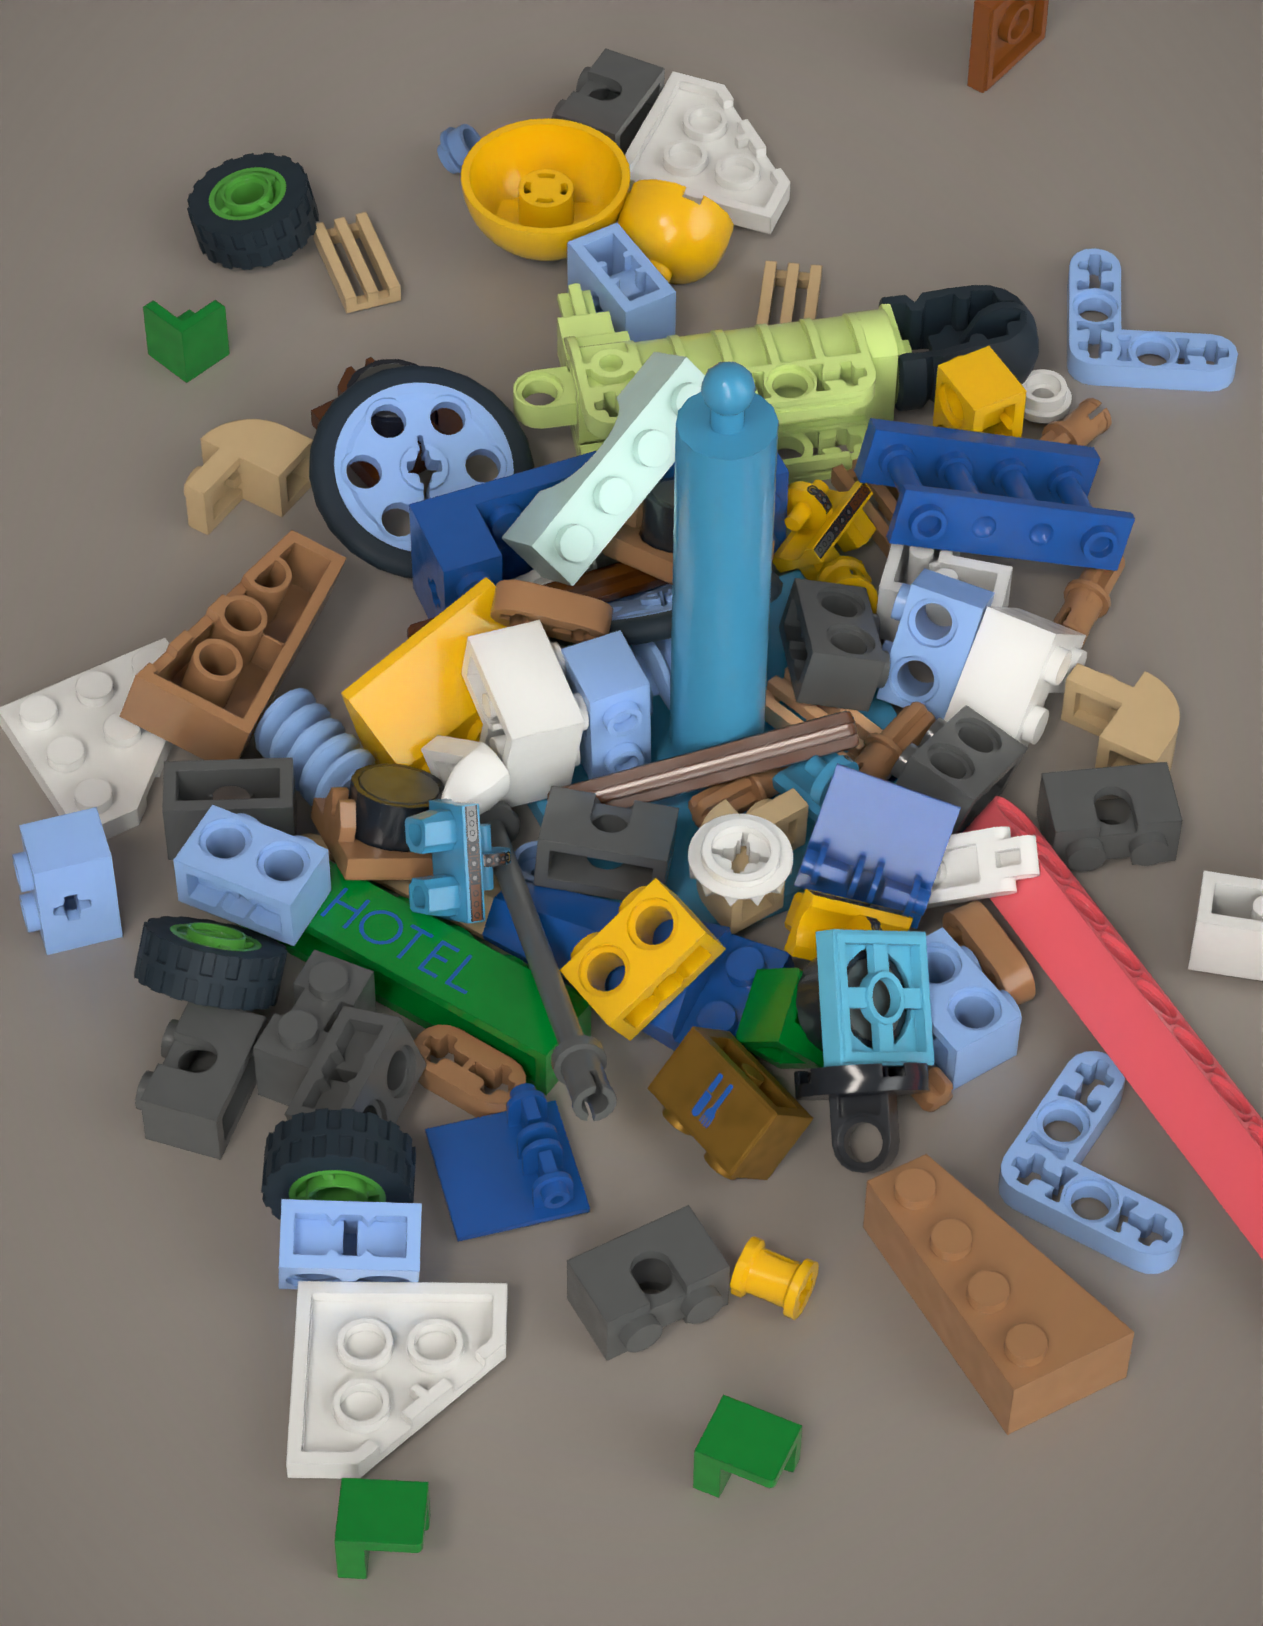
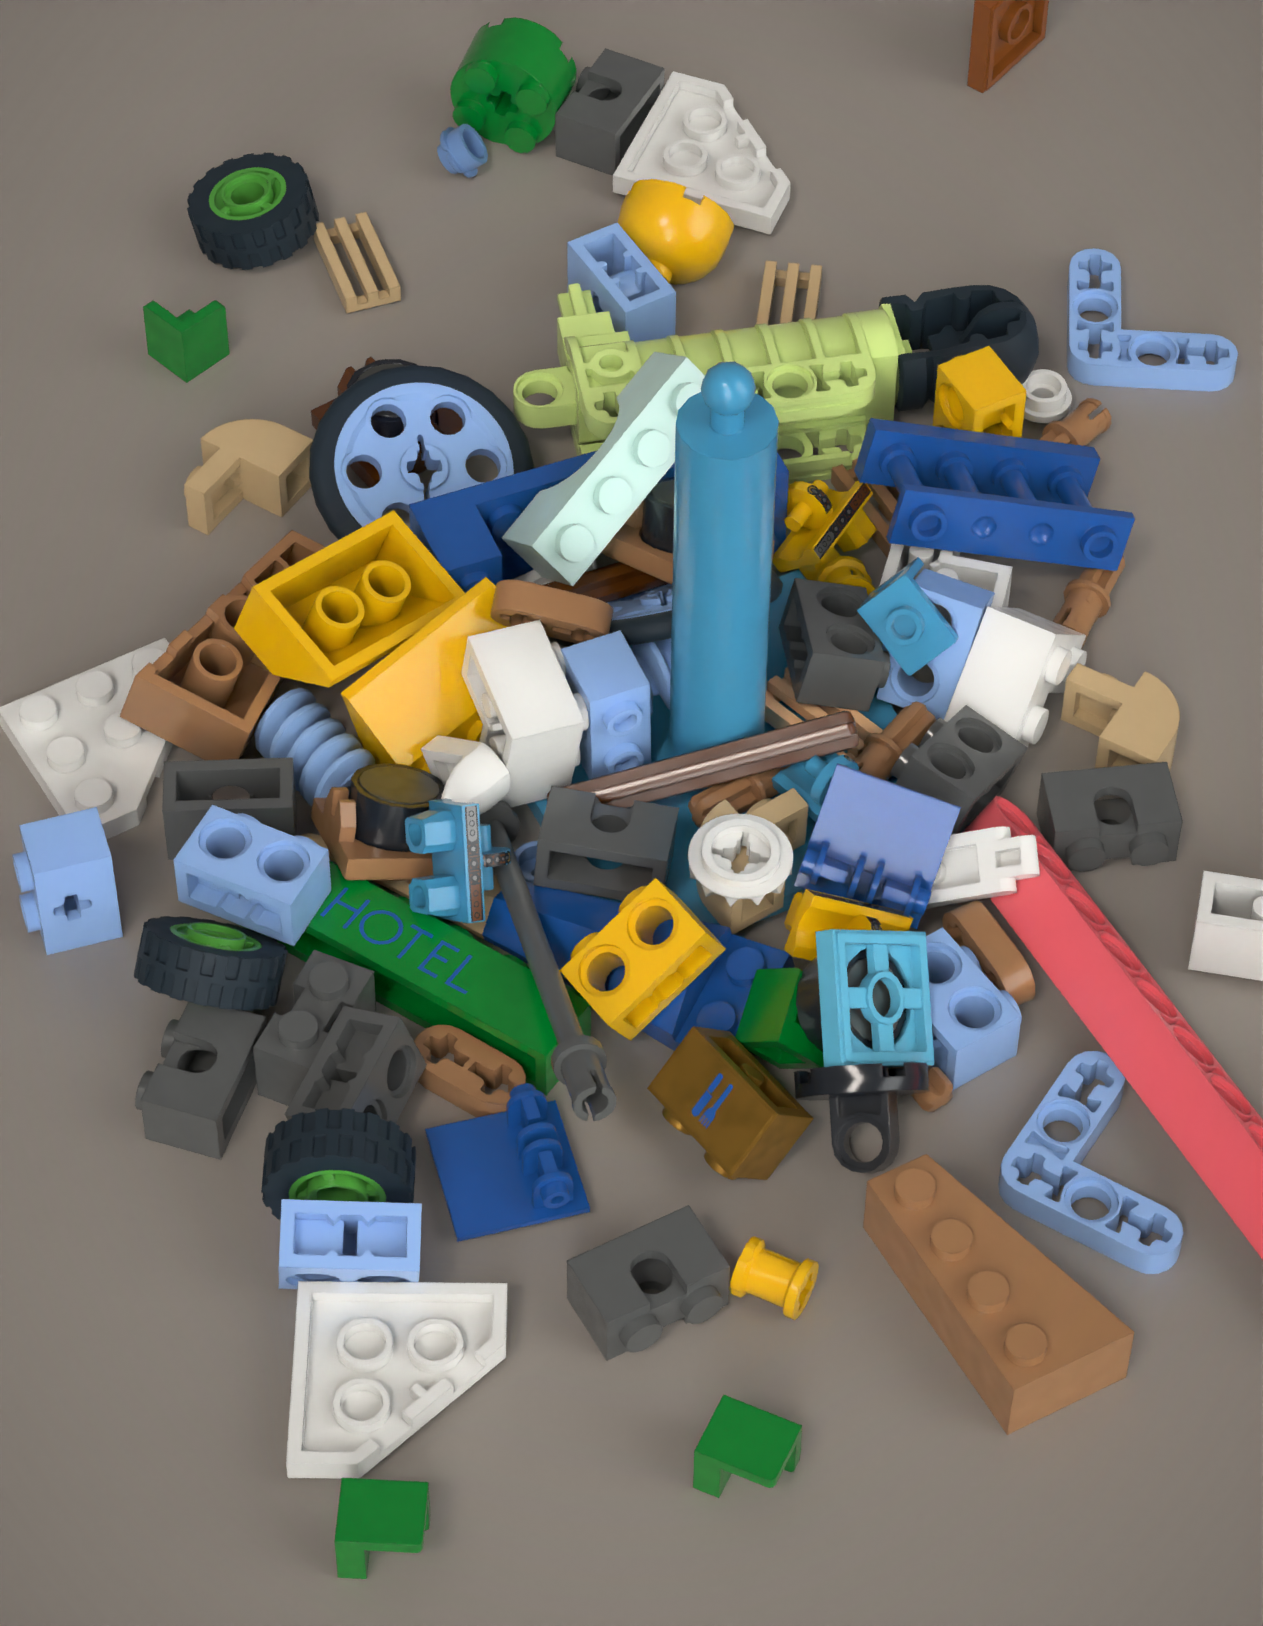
(346, 604): none -> yellow slope
(512, 83): none -> green brick
(544, 185): yellow piece -> none
(907, 620): none -> dark azure bracket

